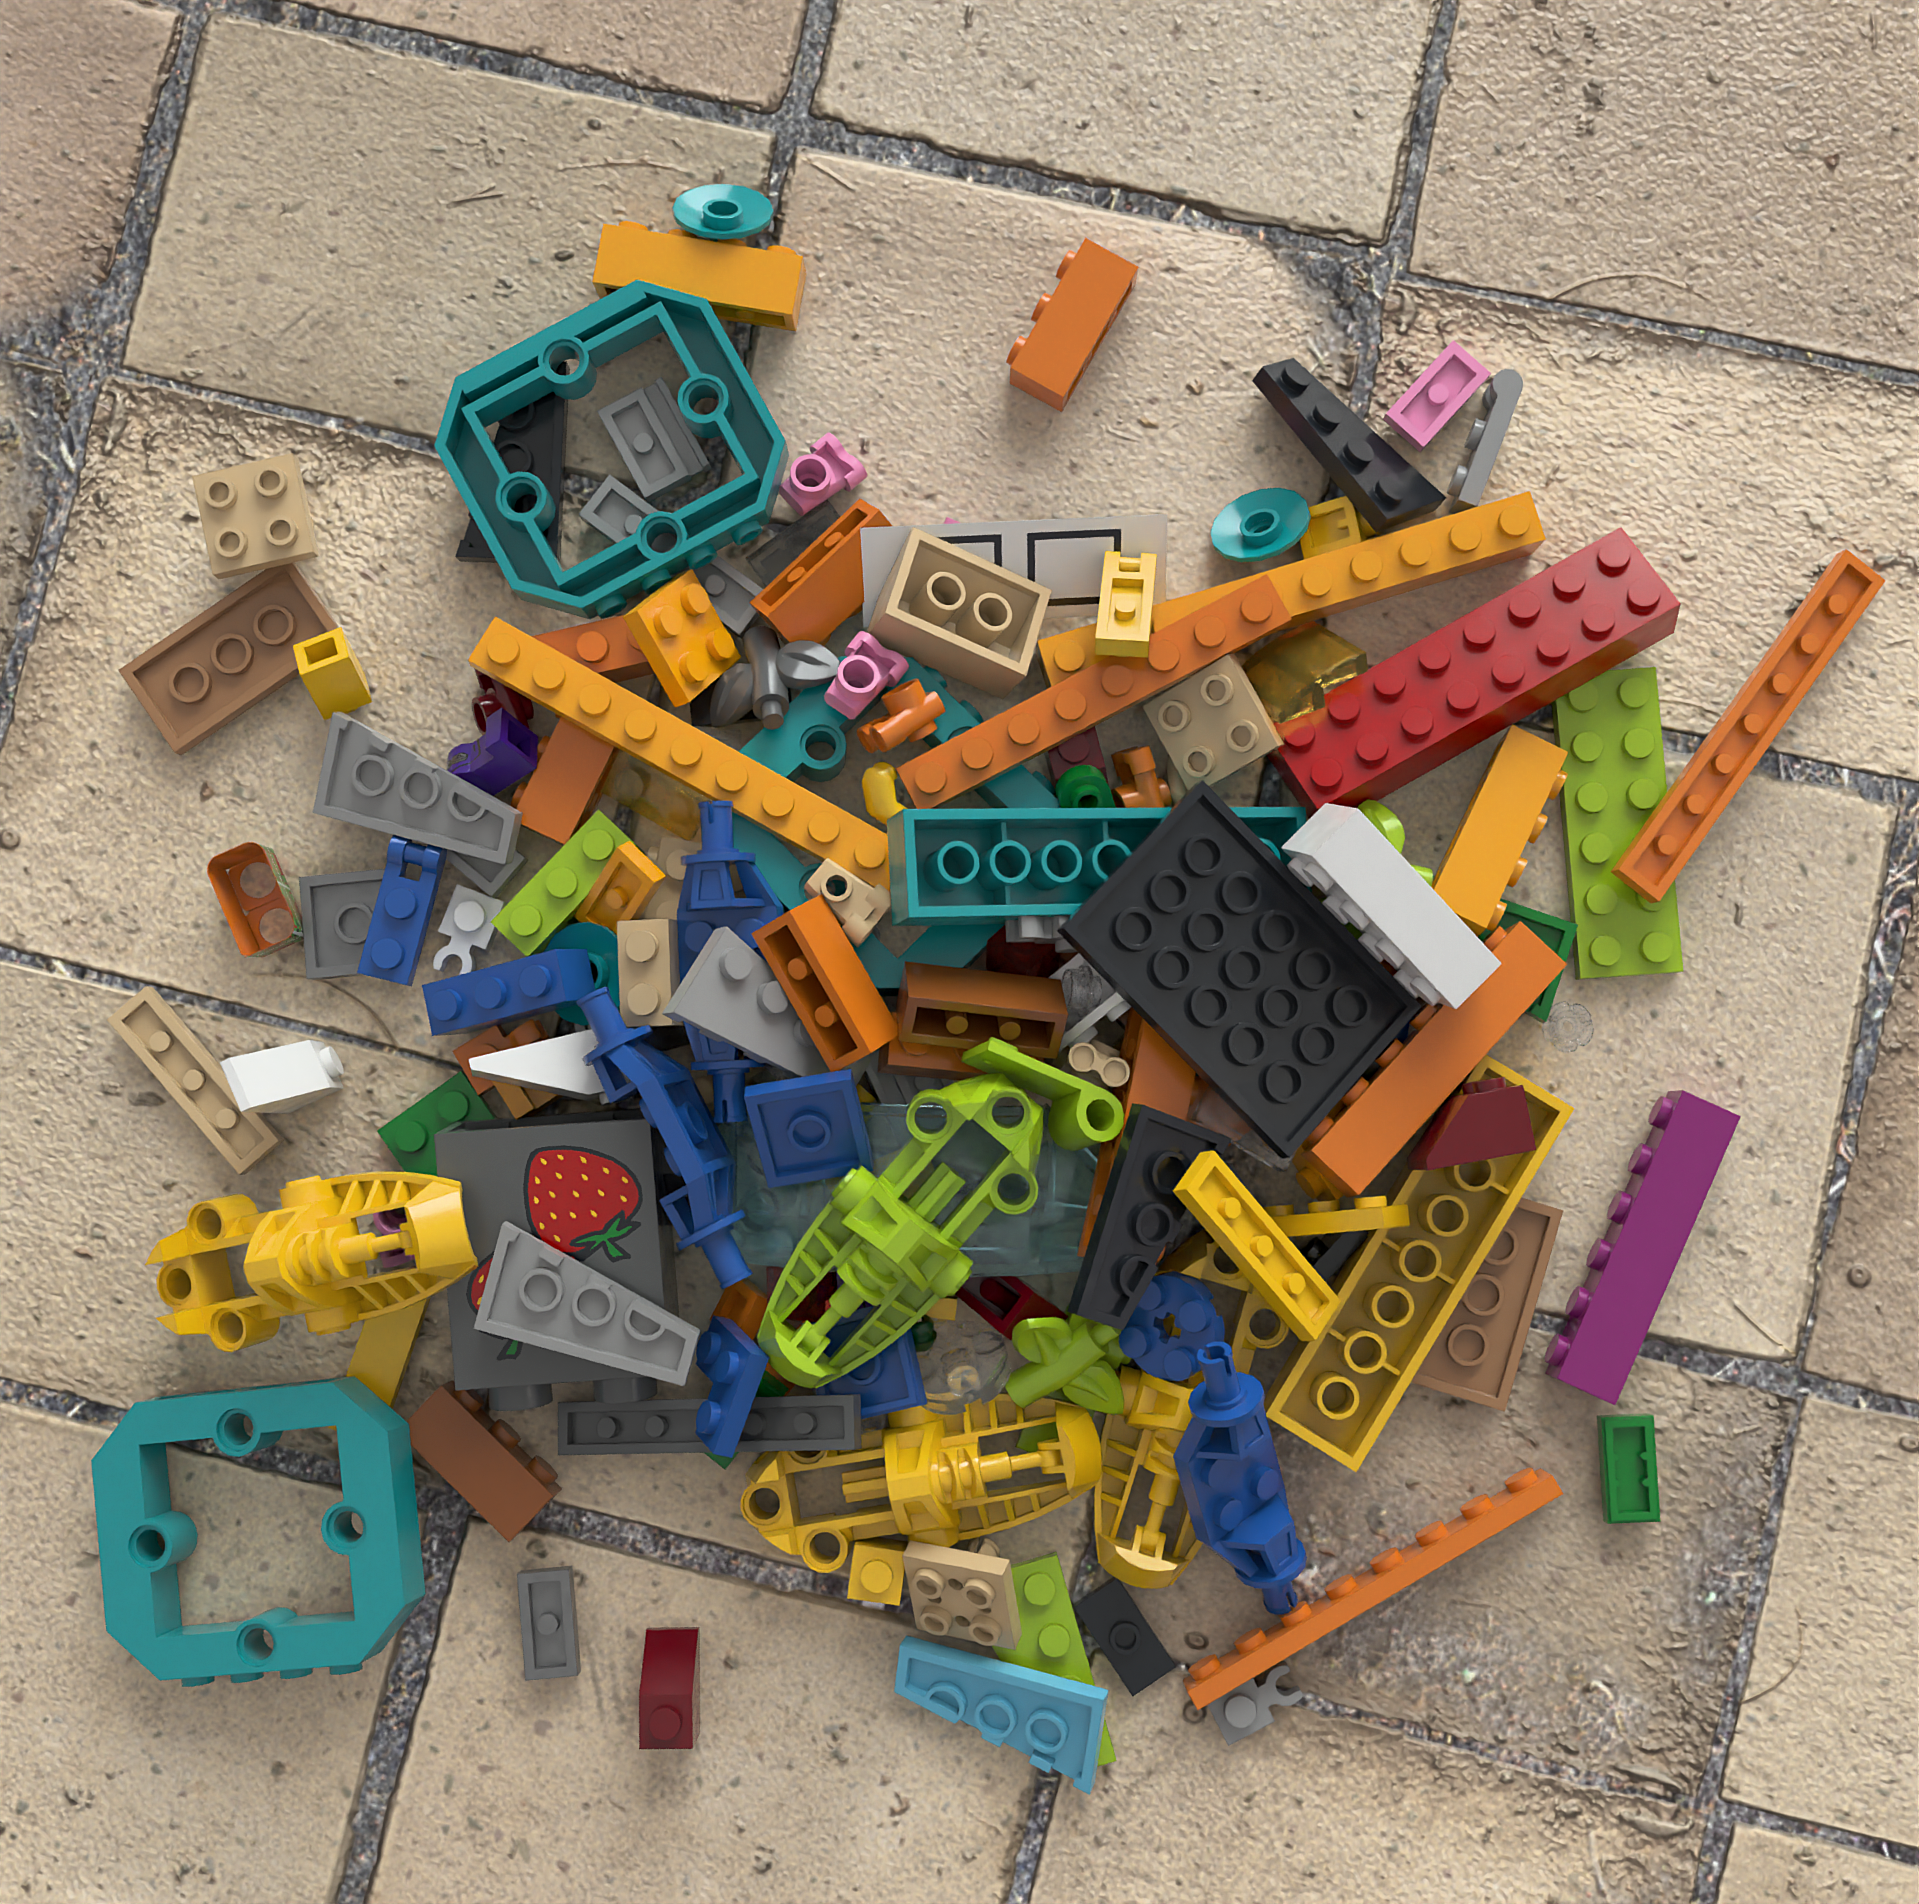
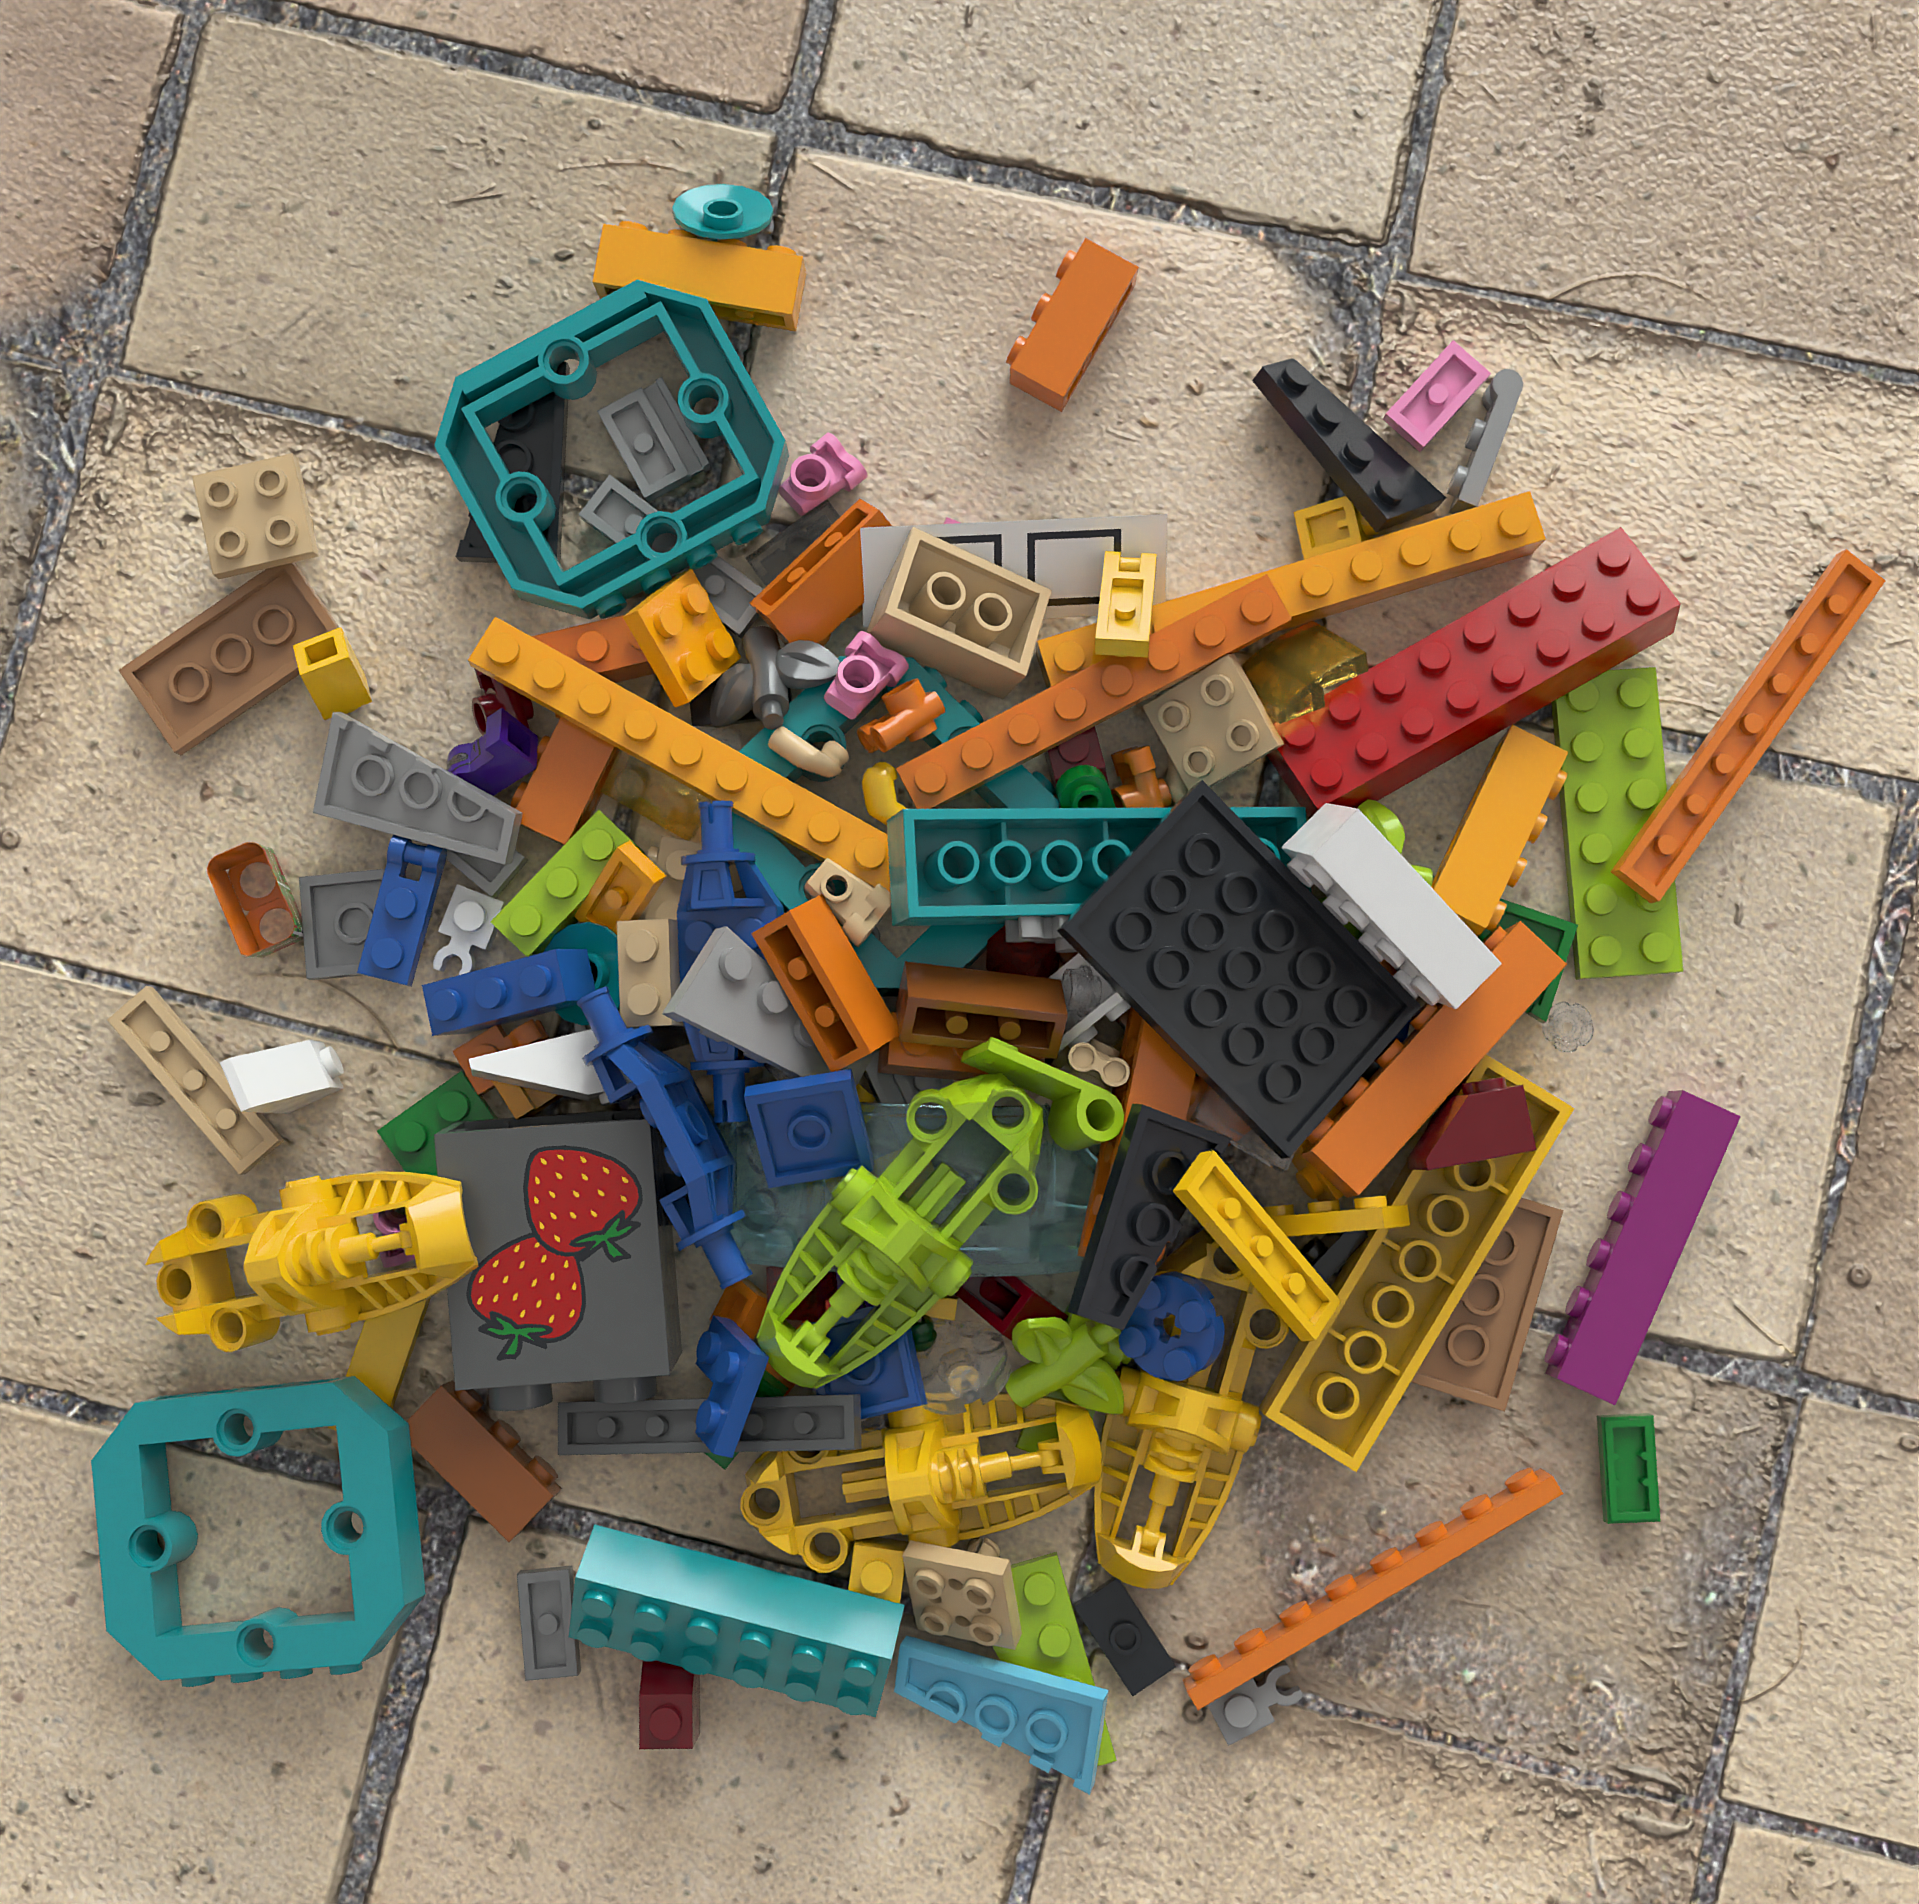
(572, 1309): light grey wing -> none
(734, 1621): none -> teal brick
(807, 757): none -> tan arm
(1236, 1481): blue plate -> none
(1260, 525): teal dish -> none

